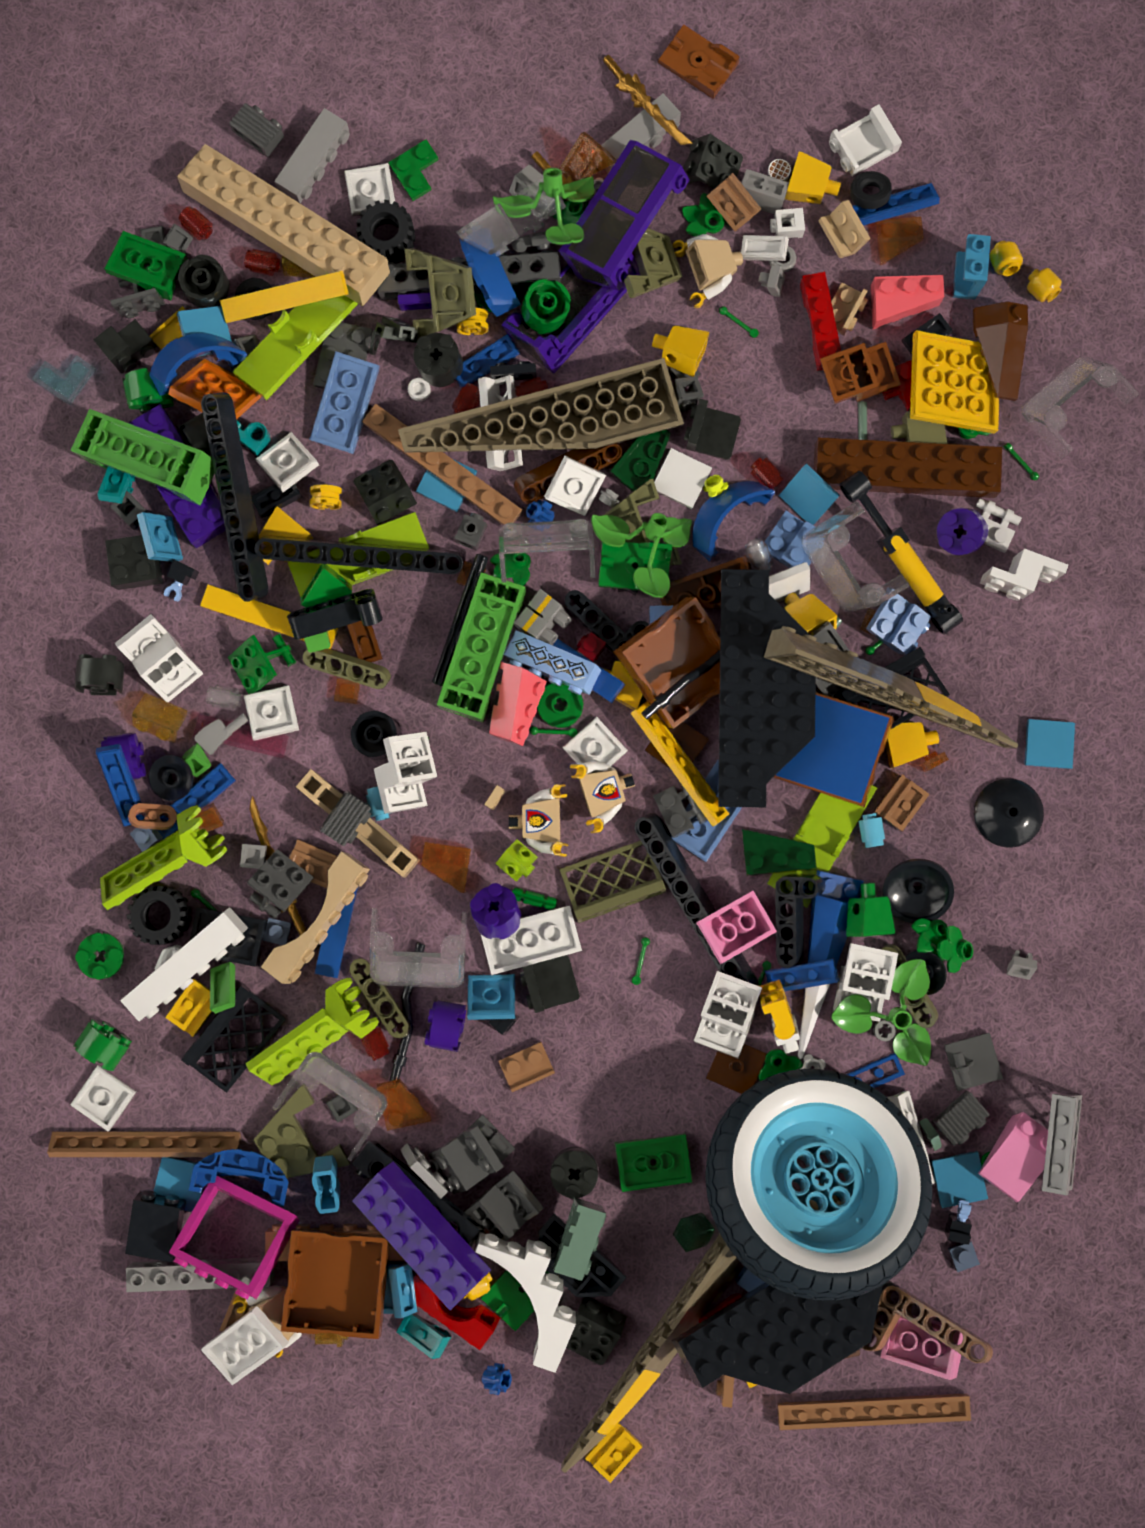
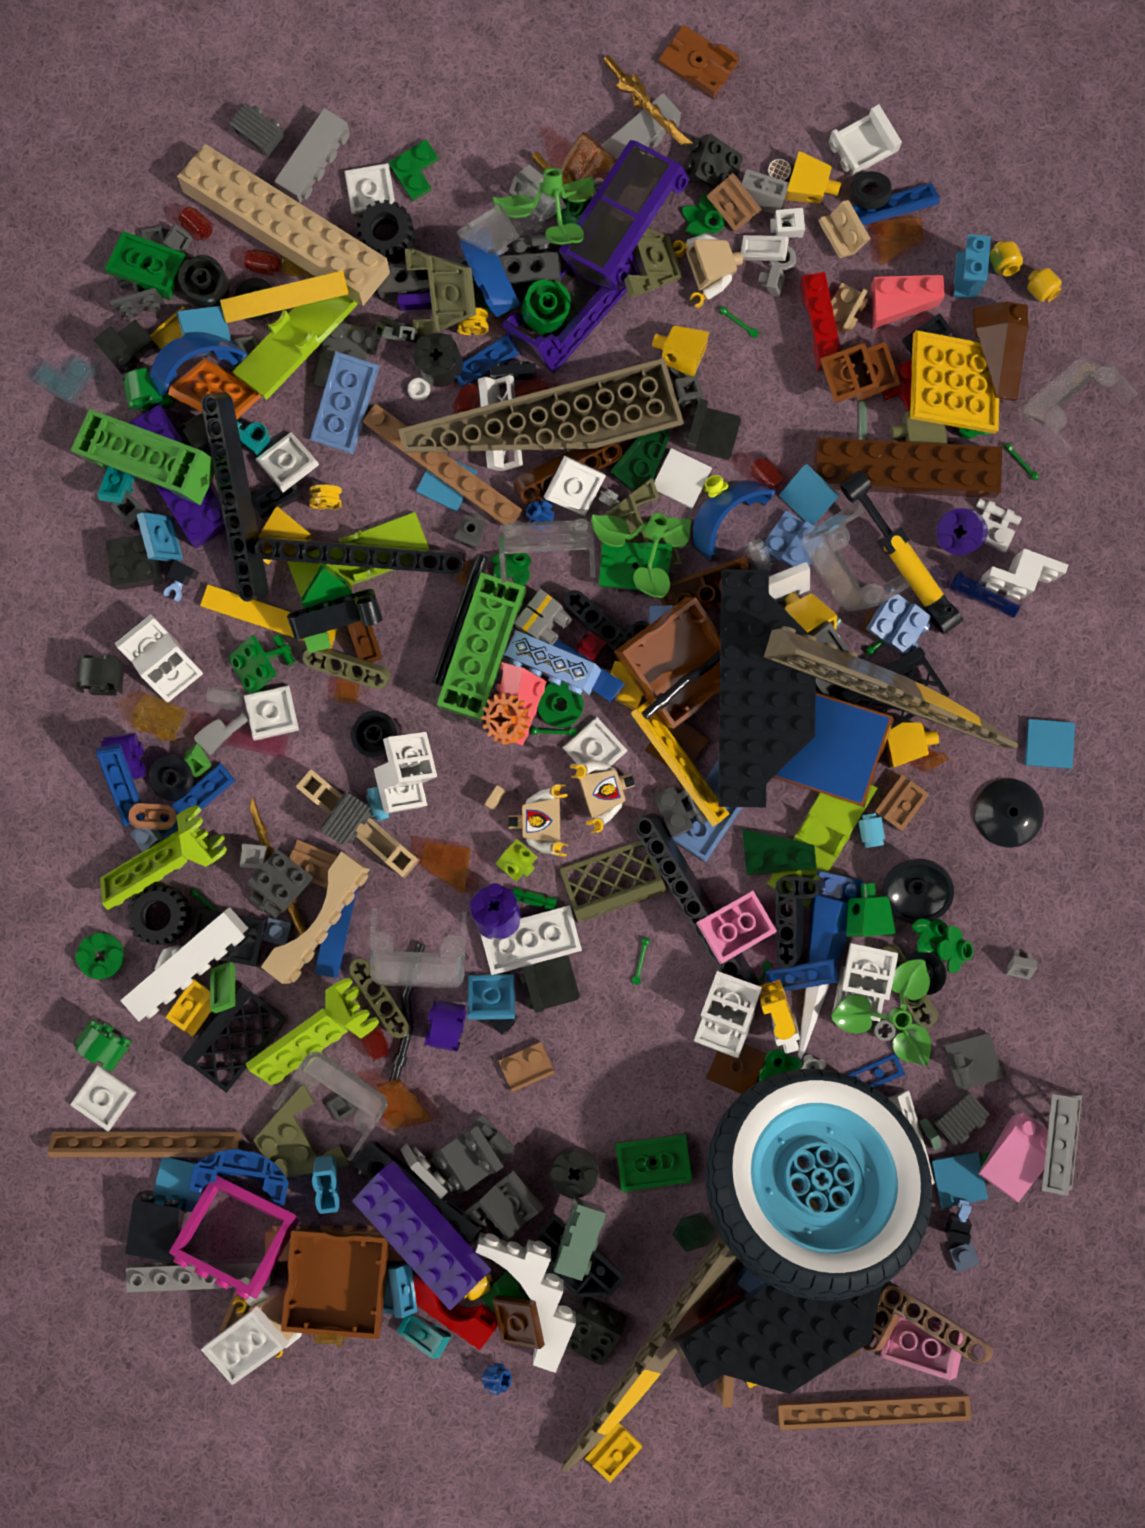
(211, 818): clear orange plate -> none
(384, 491): pearl dark grey bracket -> none
(506, 730): none -> orange gear
(518, 1322): none -> reddish brown plate
(973, 593): none -> clear blue pin

